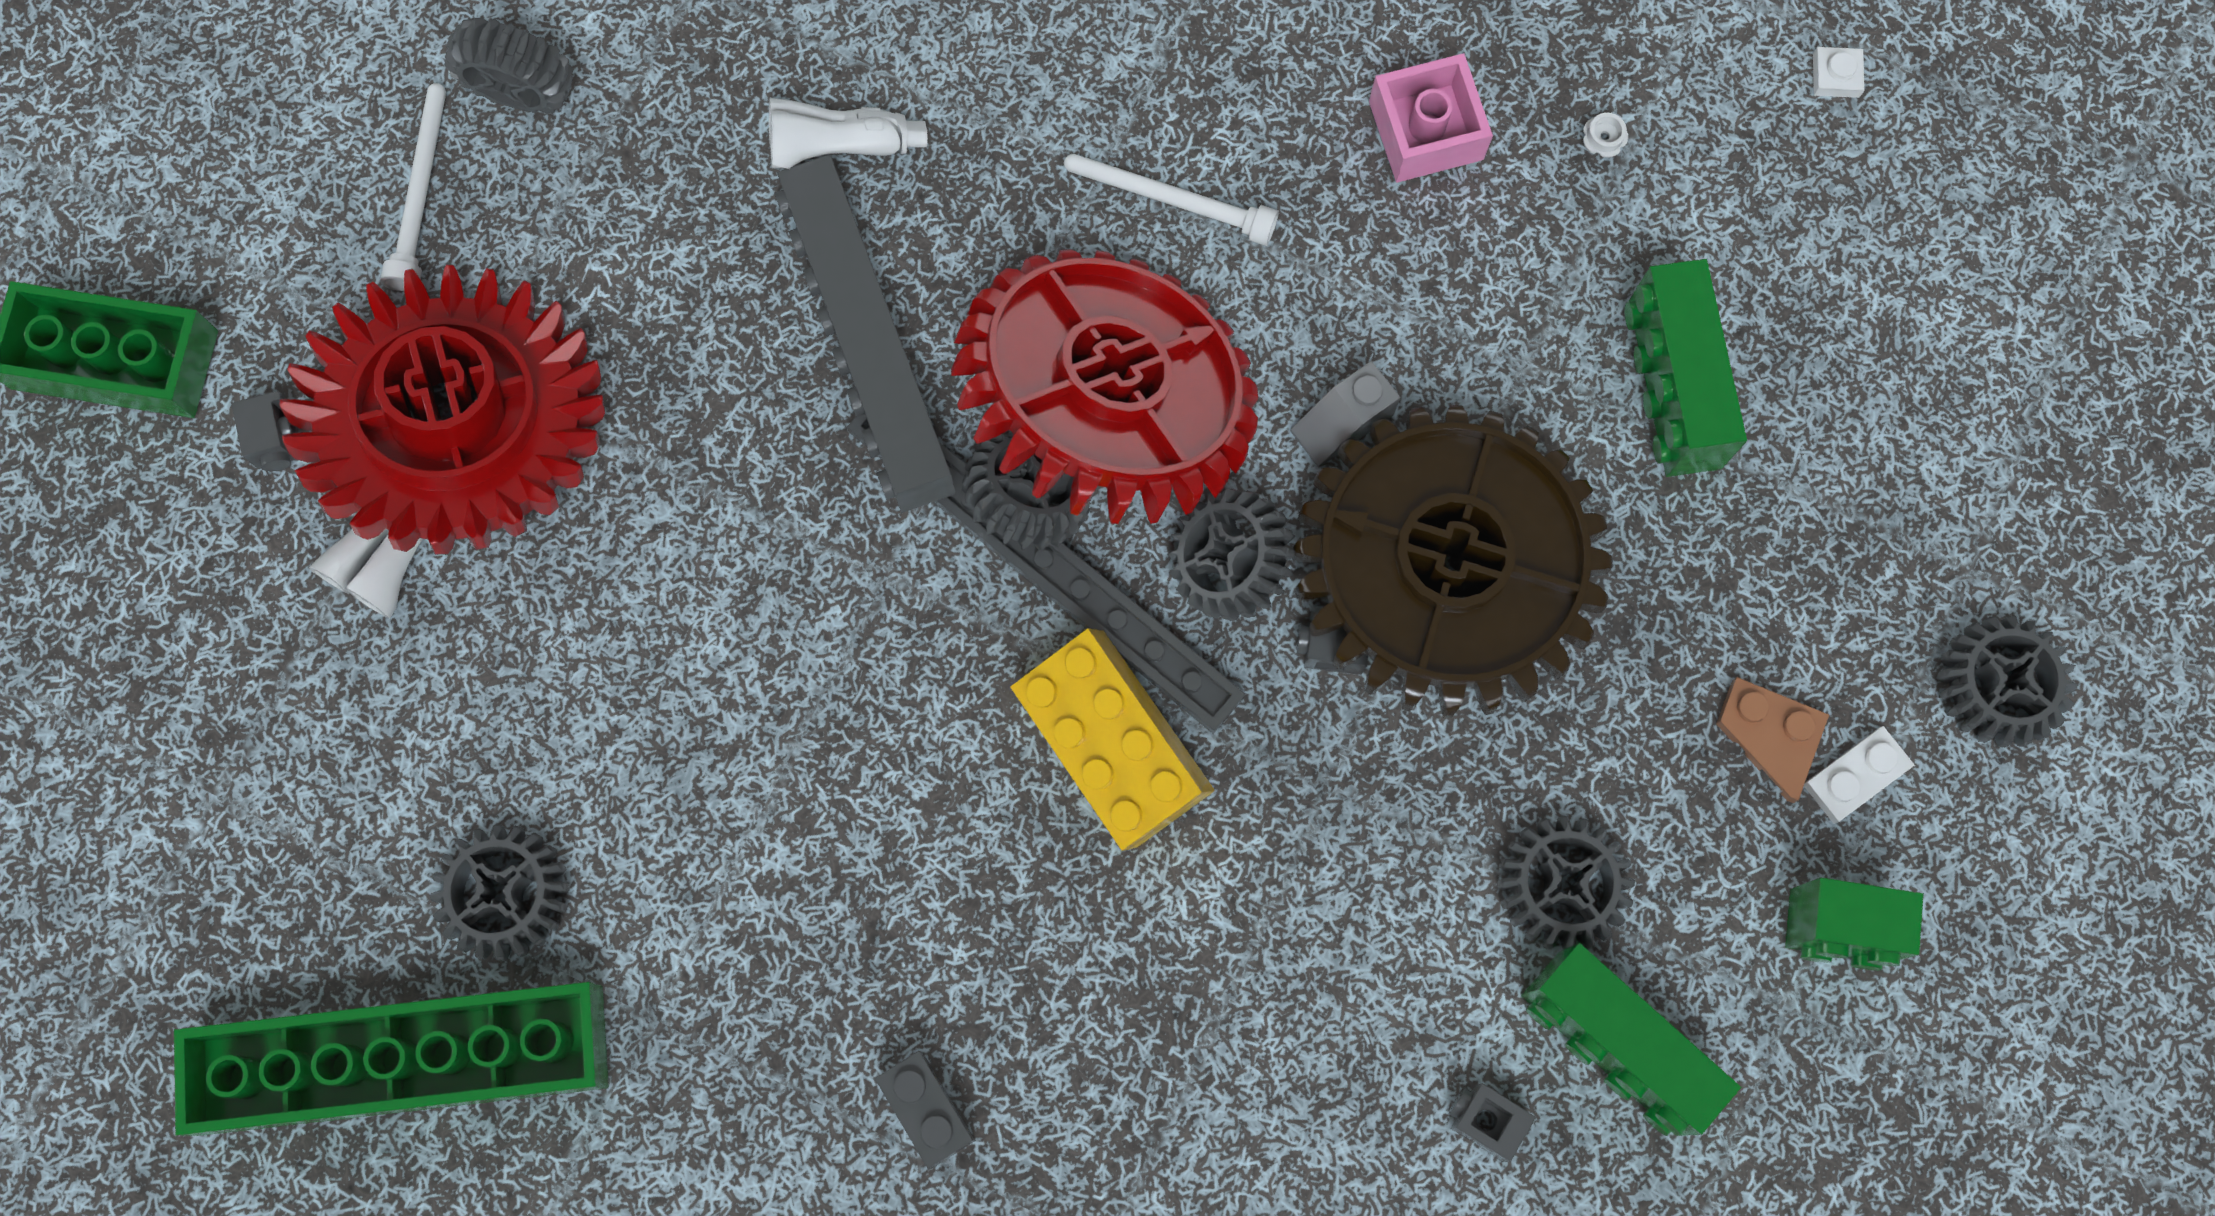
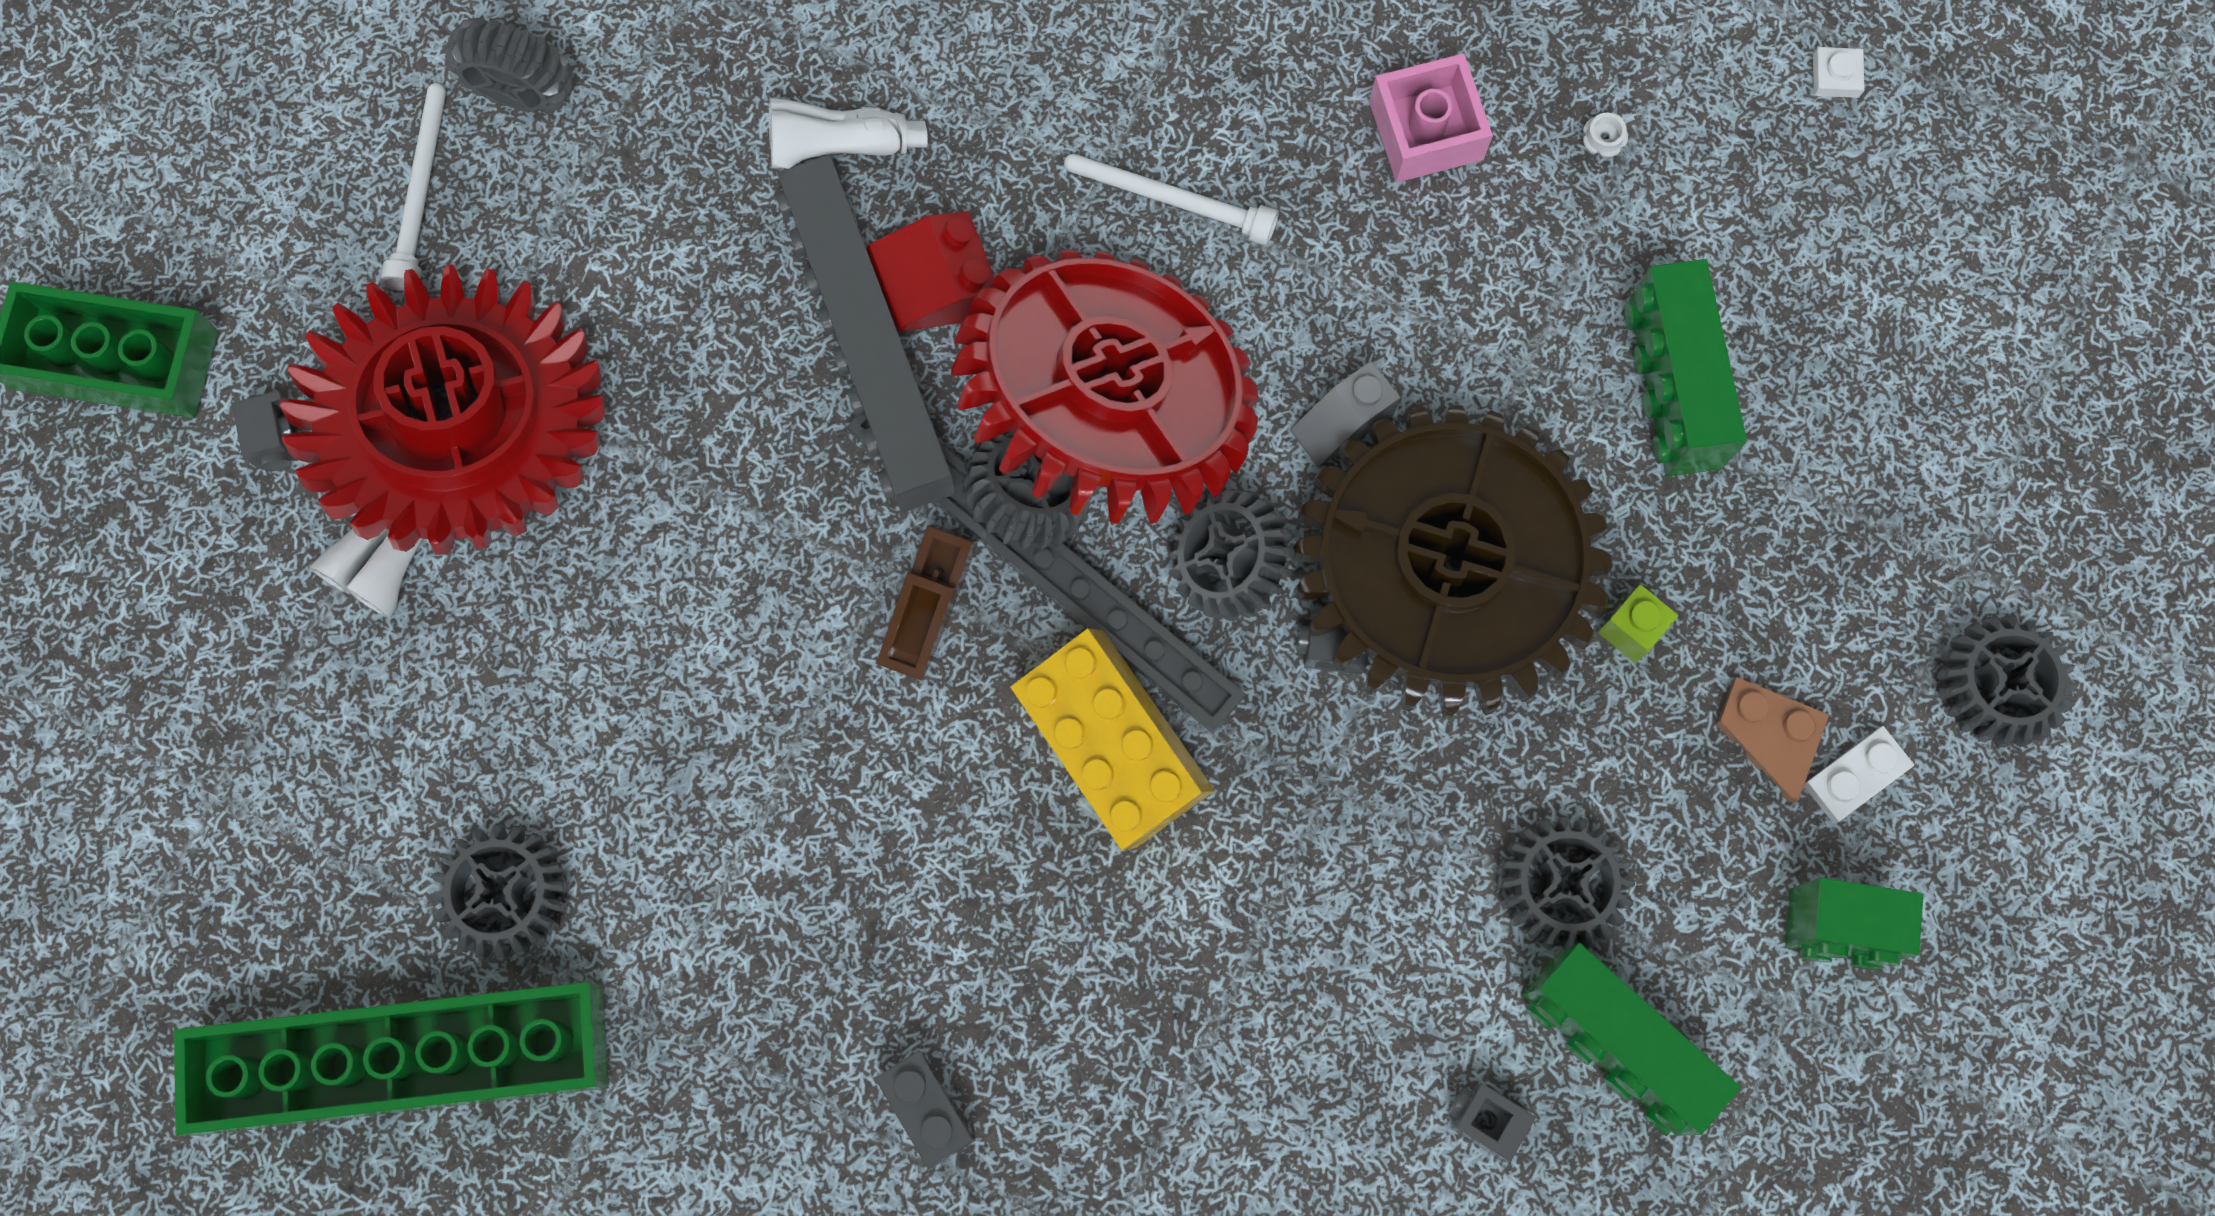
(926, 601): none -> reddish brown slope
(931, 270): none -> red slope
(1638, 624): none -> lime brick

